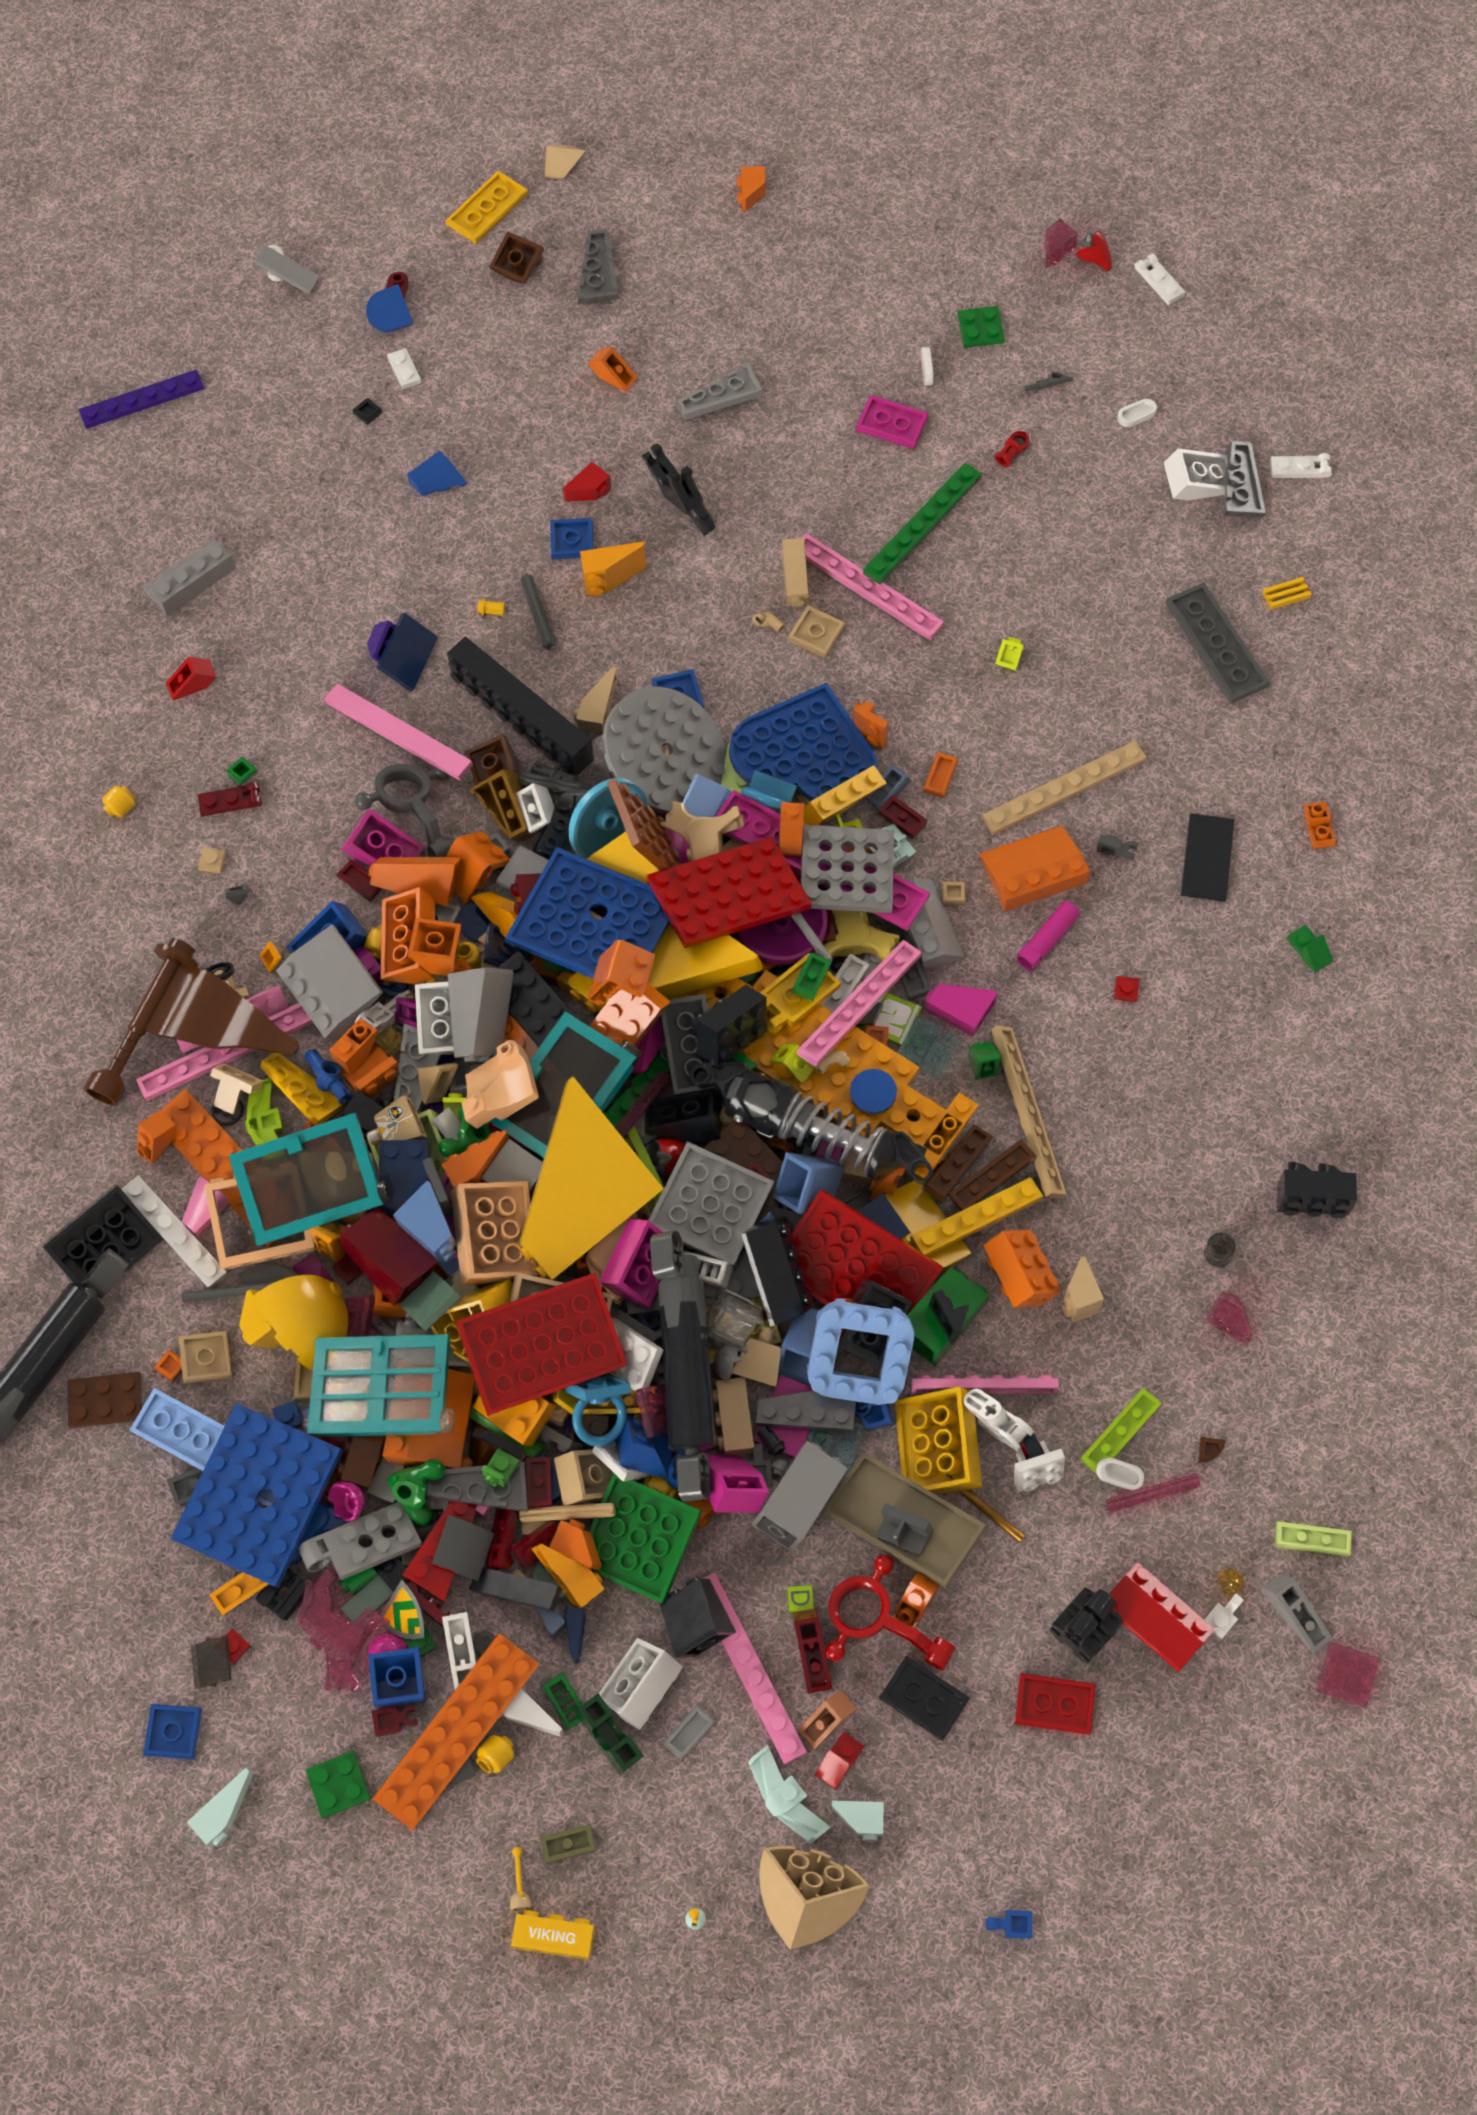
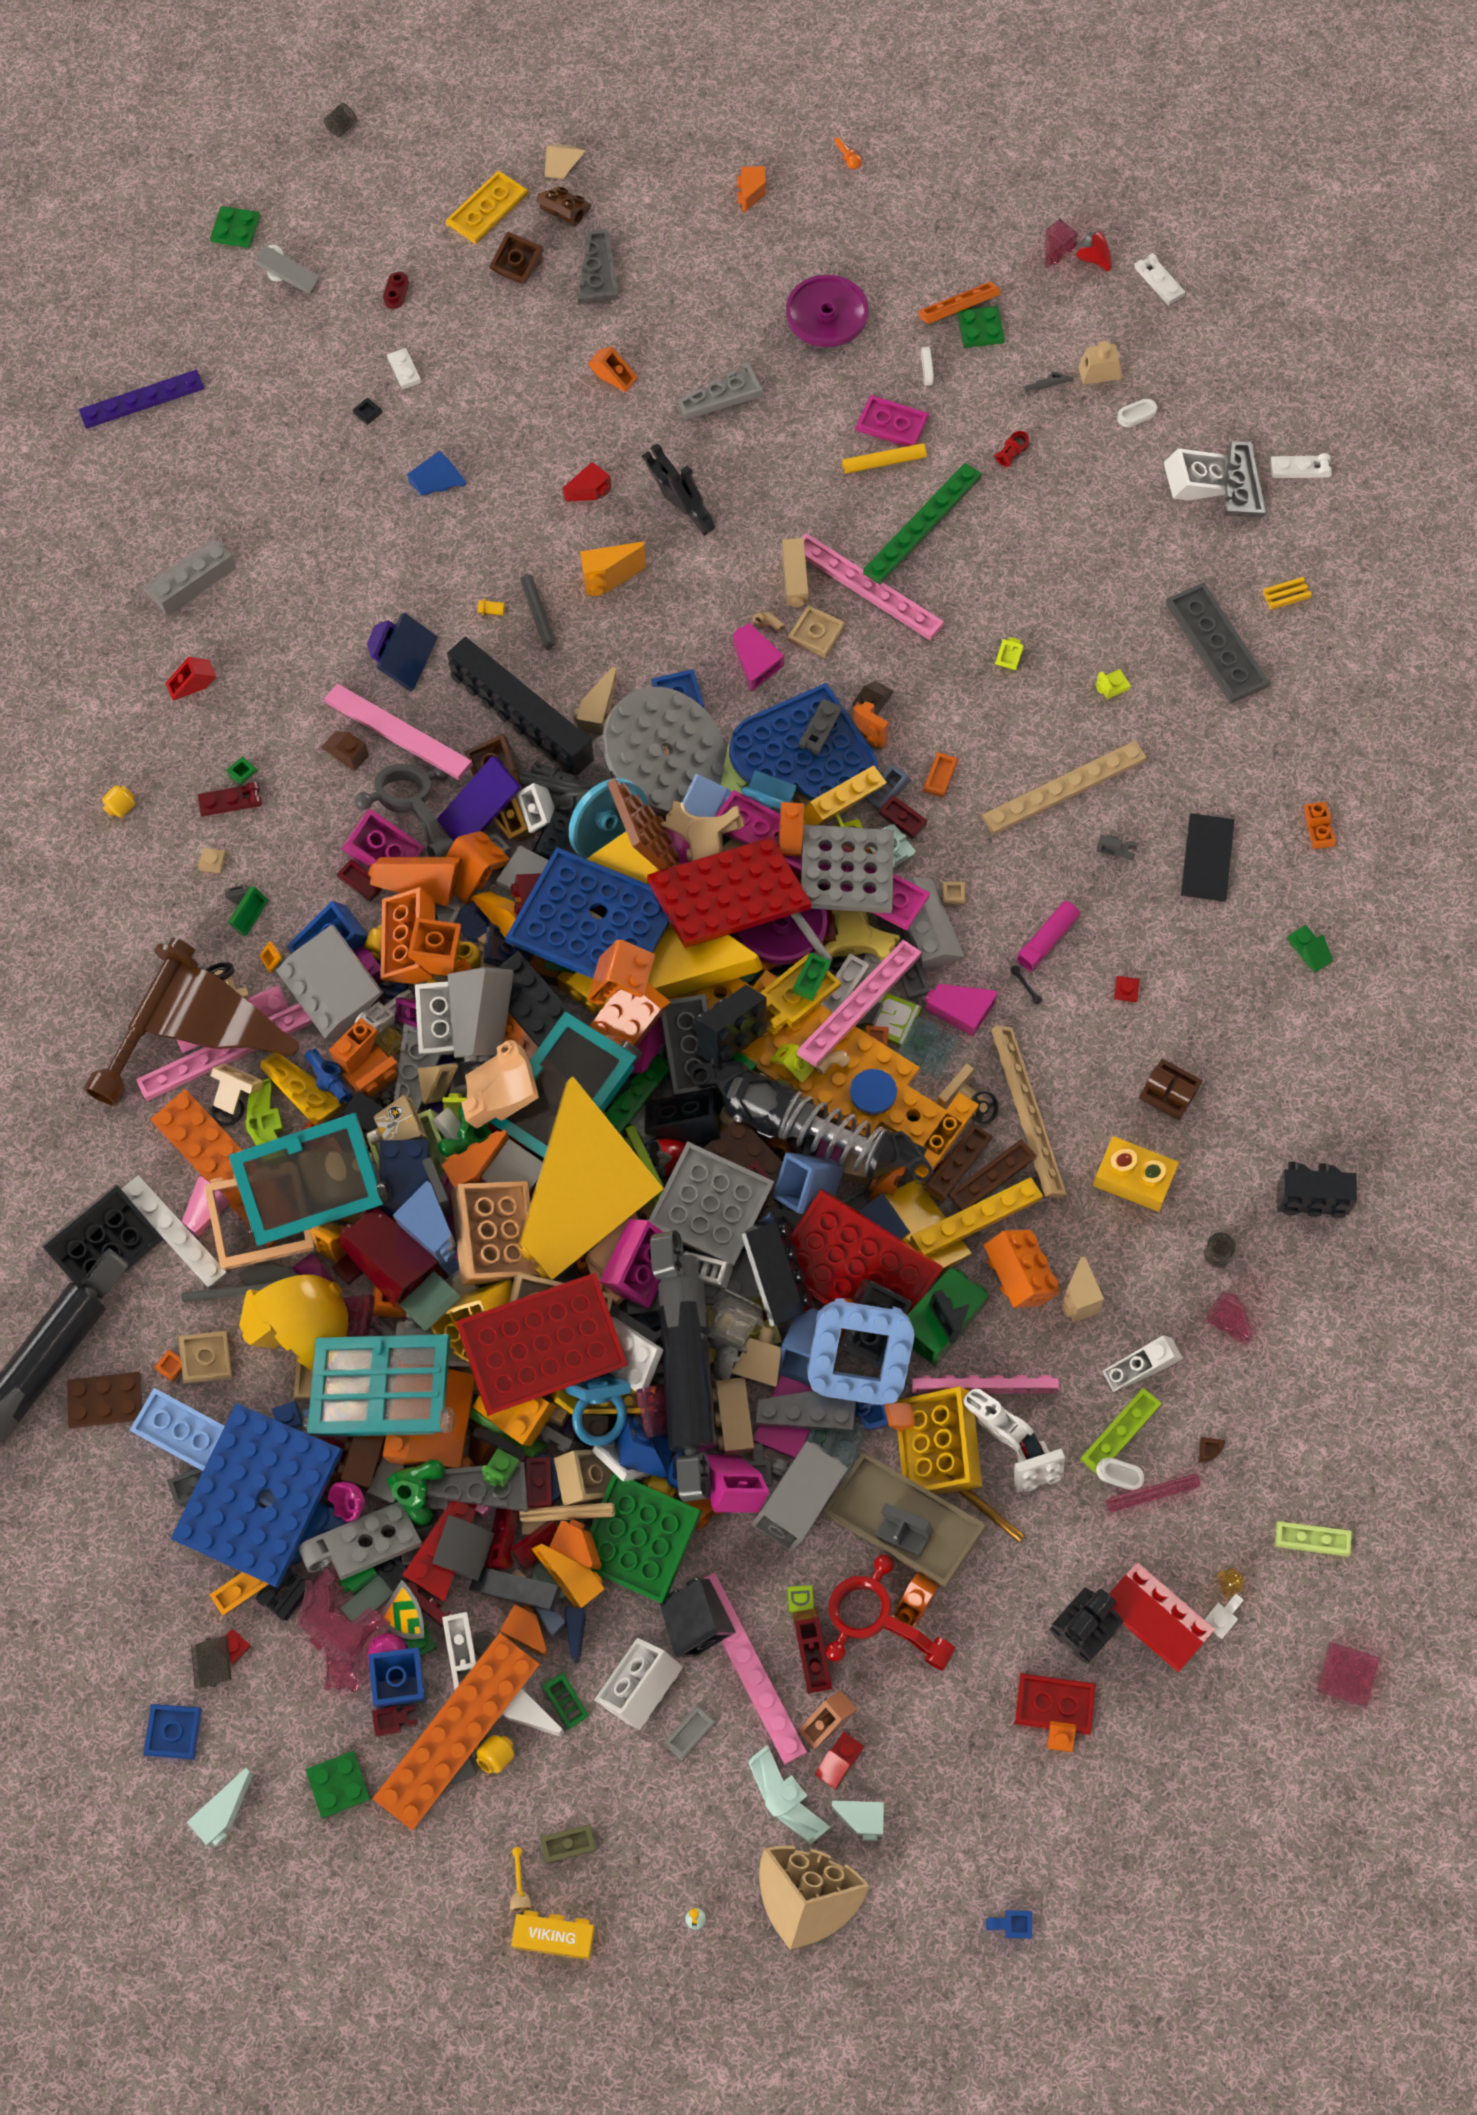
(154, 1136): orange slope -> none
(235, 227): none -> green plate
(248, 911): none -> green tile
(340, 119): none -> clear smoke piece
(346, 749): none -> reddish brown slope
(388, 310): blue tile -> none
(480, 800): none -> dark purple tile
(524, 1628): none -> orange slope
(563, 204): none -> reddish brown plate
(571, 537): blue tile -> none
(612, 1741): dark green arch -> none
(642, 1103): clear pink axle -> none
(756, 655): none -> dark pink slope
(771, 1441): black pin -> none
(820, 726): none -> dark grey plate
(827, 310): none -> magenta dish
(852, 160): none -> orange bar
(875, 694): none -> dark brown slope
(884, 458): none -> yellow piece
(900, 1416): none -> orange slope
(924, 1698): black tile -> none
(959, 302): none -> orange tile
(959, 1084): none -> tan piece
(984, 1060): green slope -> none
(1015, 970): none -> black hinge
(1035, 867): orange slope -> none
(1061, 1736): none -> orange plate
(1100, 364): none -> tan torso
(1112, 683): none -> neon yellow bracket
(1135, 1174): none -> yellow piece
(1143, 1363): none -> white slope
(1170, 1089): none -> reddish brown plate
(1297, 1611): light grey slope -> none

